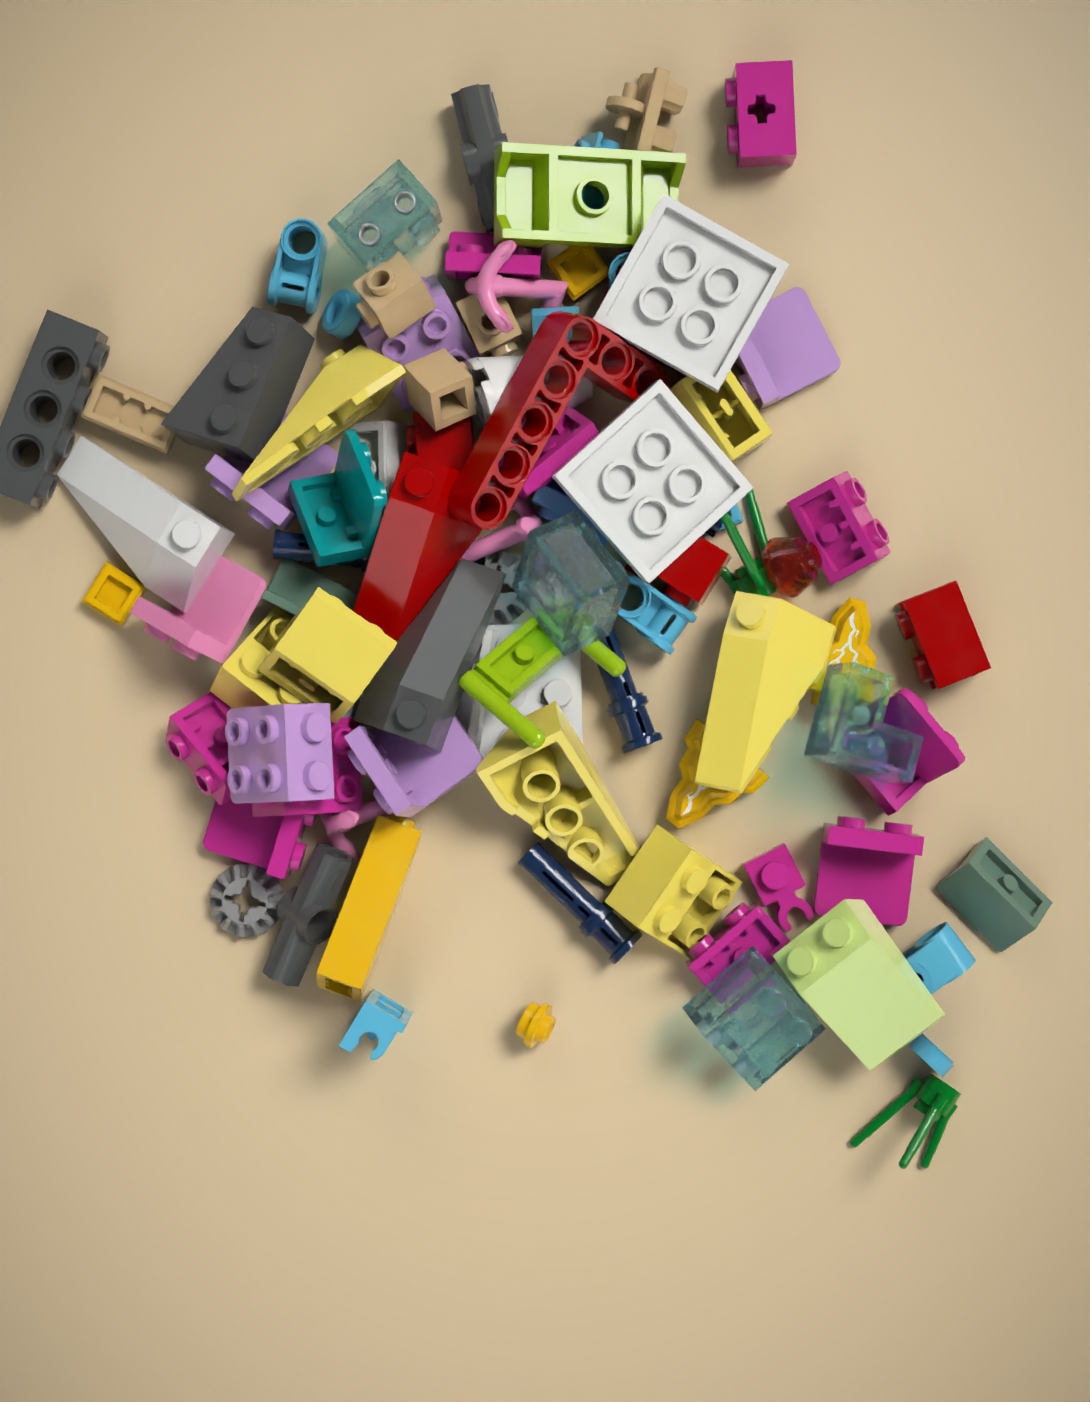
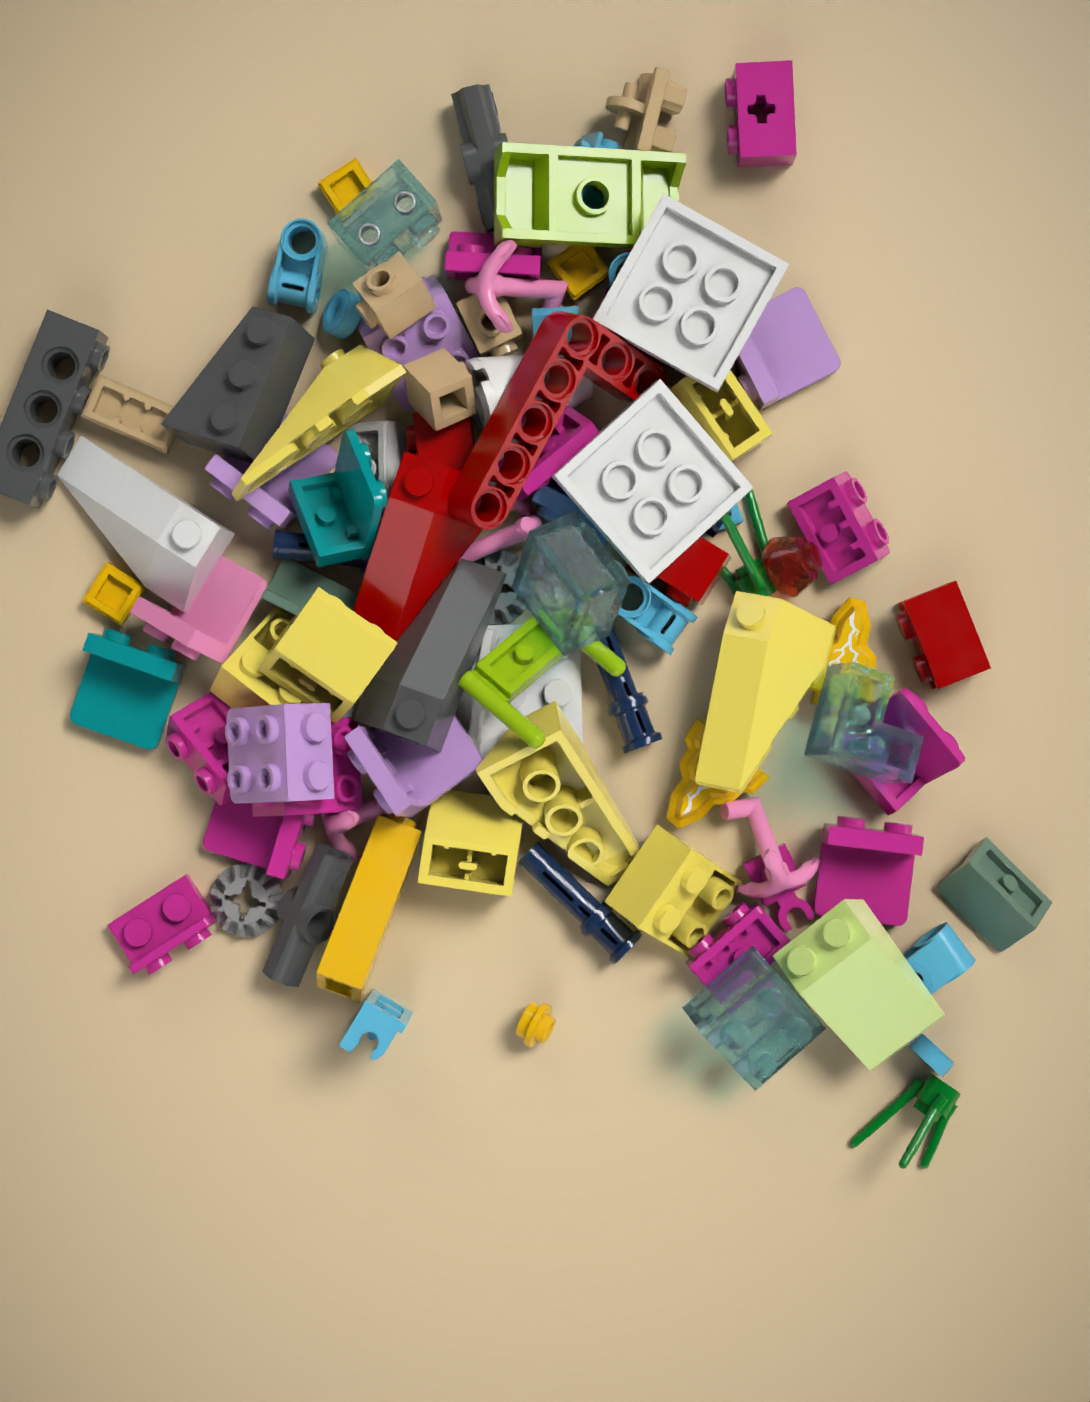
(126, 689): none -> teal bracket
(162, 923): none -> dark pink bracket
(344, 184): none -> yellow tile
(470, 844): none -> light yellow slope
(776, 870): none -> bright pink piece

